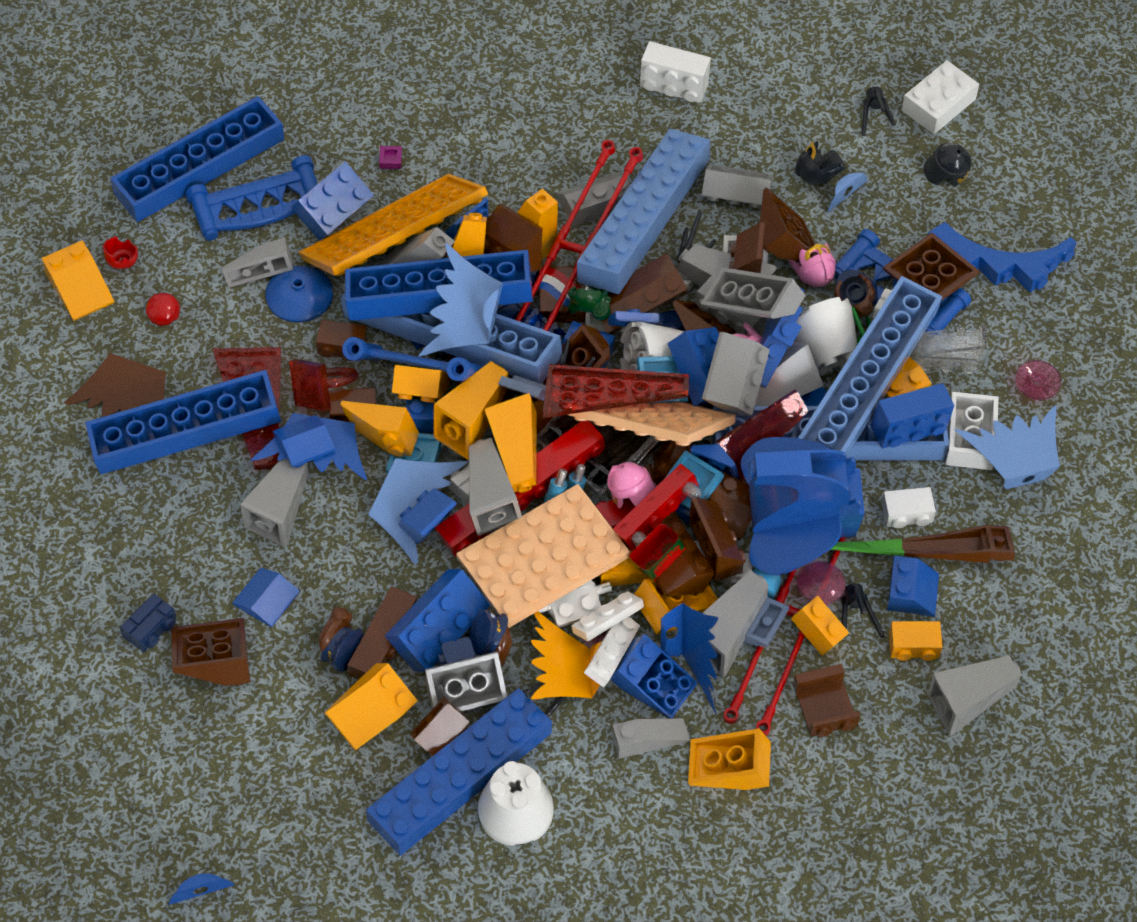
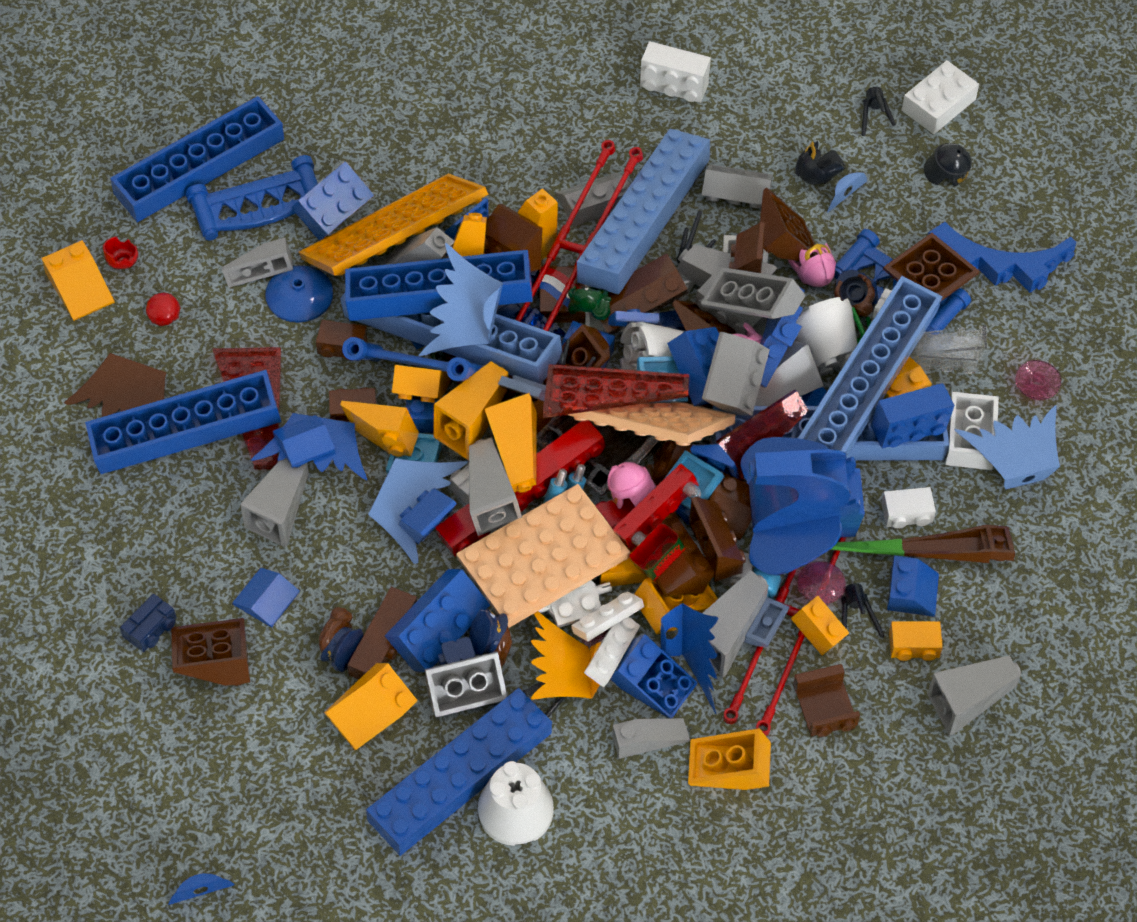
(311, 382): clear red tile -> none
(390, 157): magenta plate -> none
(440, 726): brick -> none

